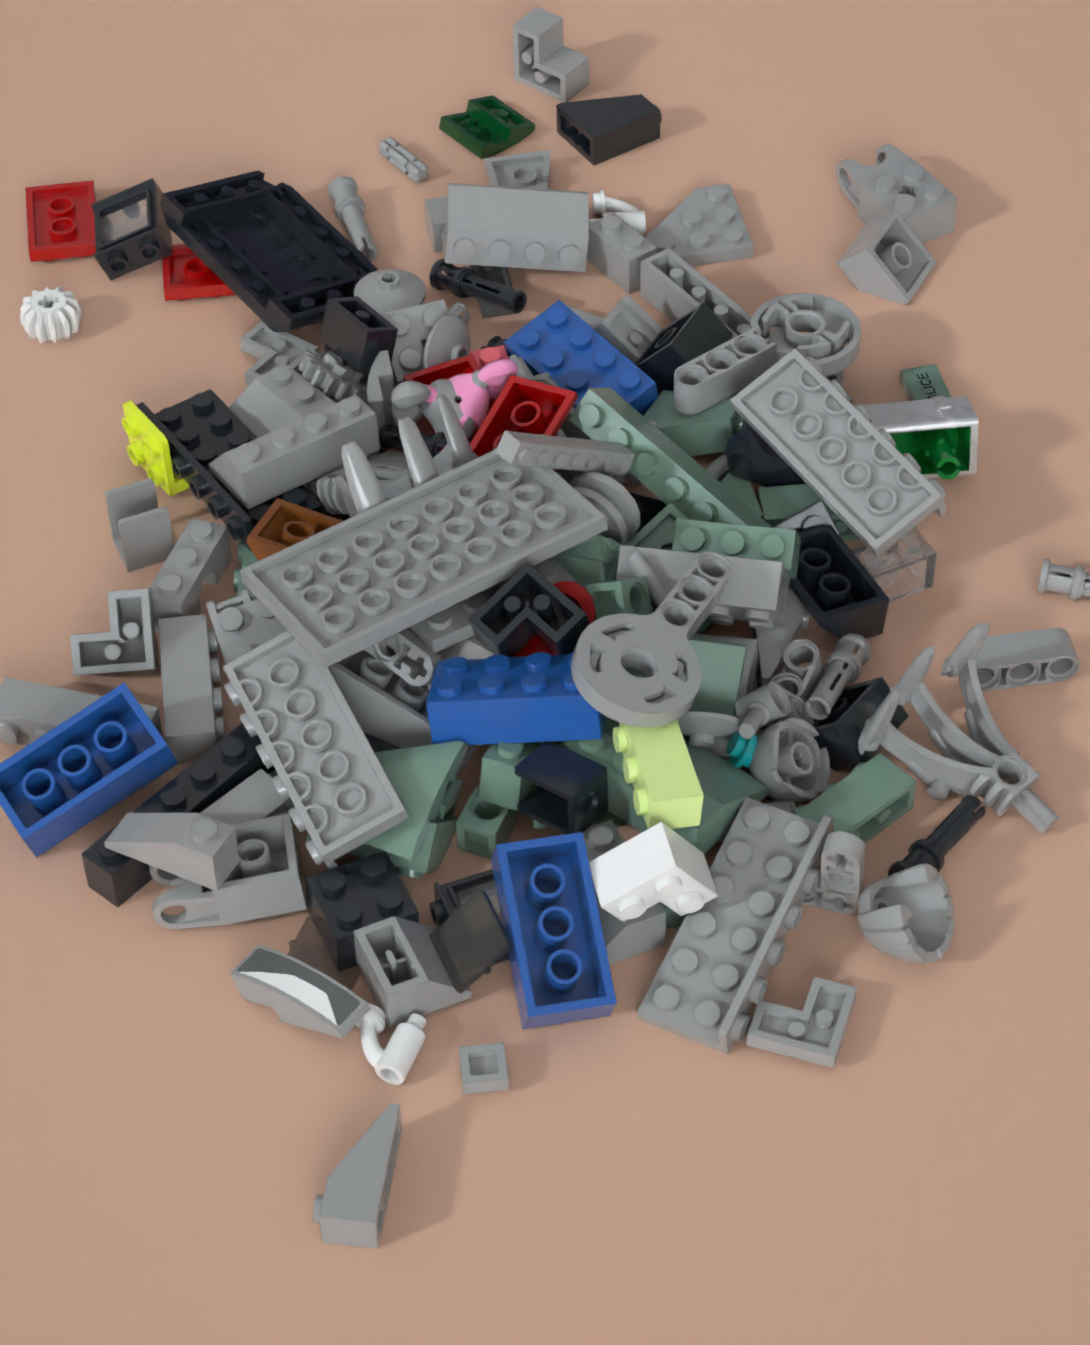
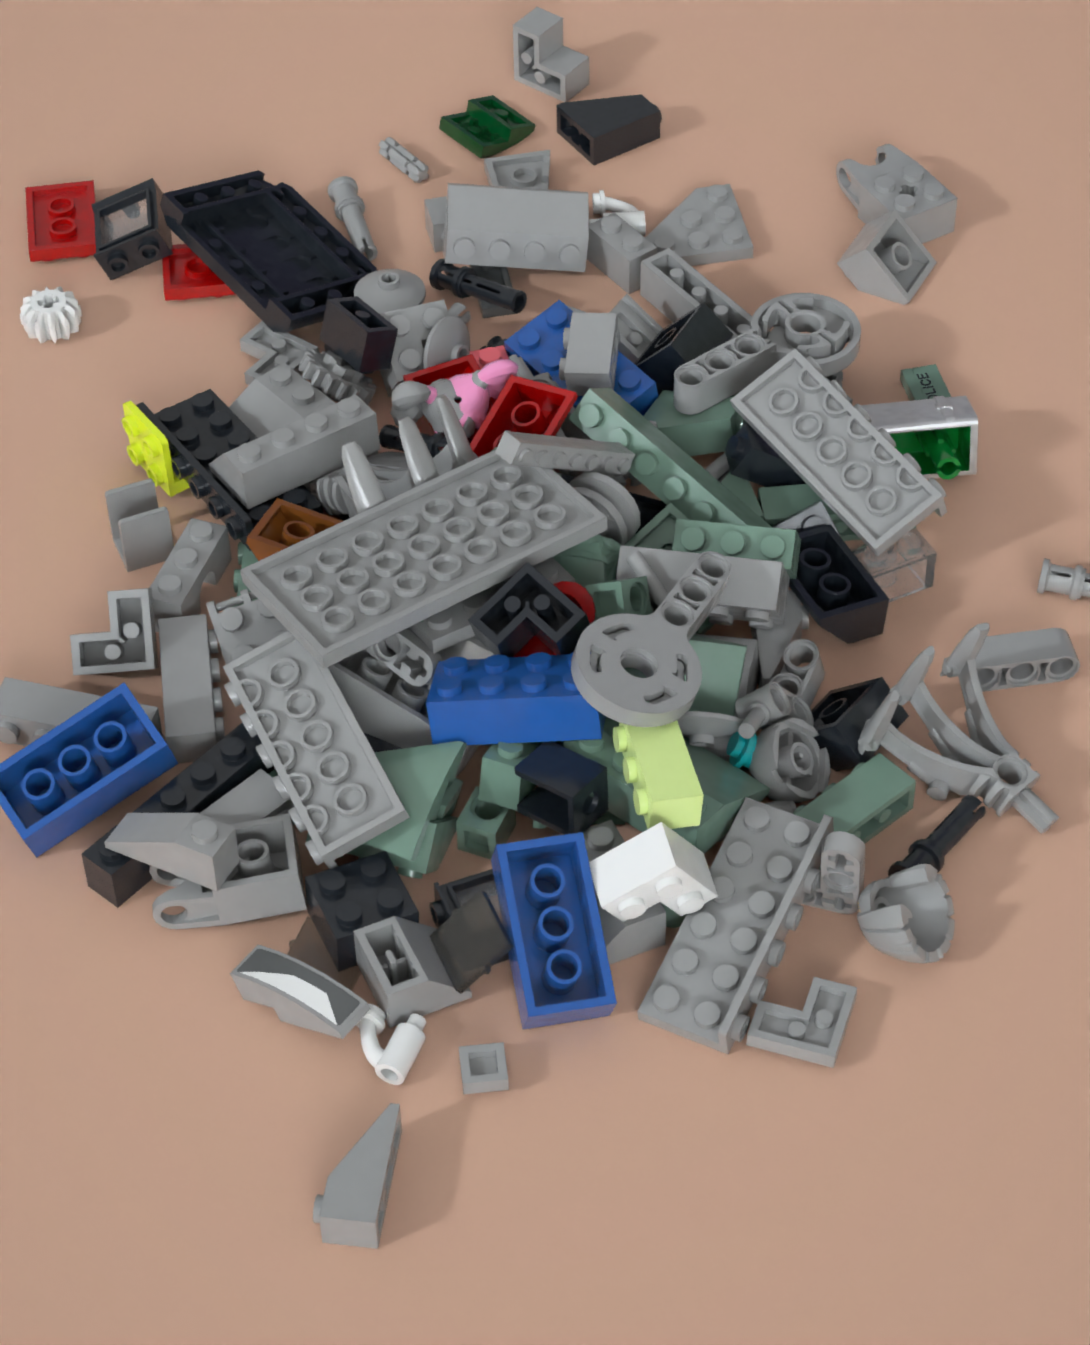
(380, 391): light grey slope -> none
(591, 352): none -> light grey brick
(840, 676): light grey pin -> none

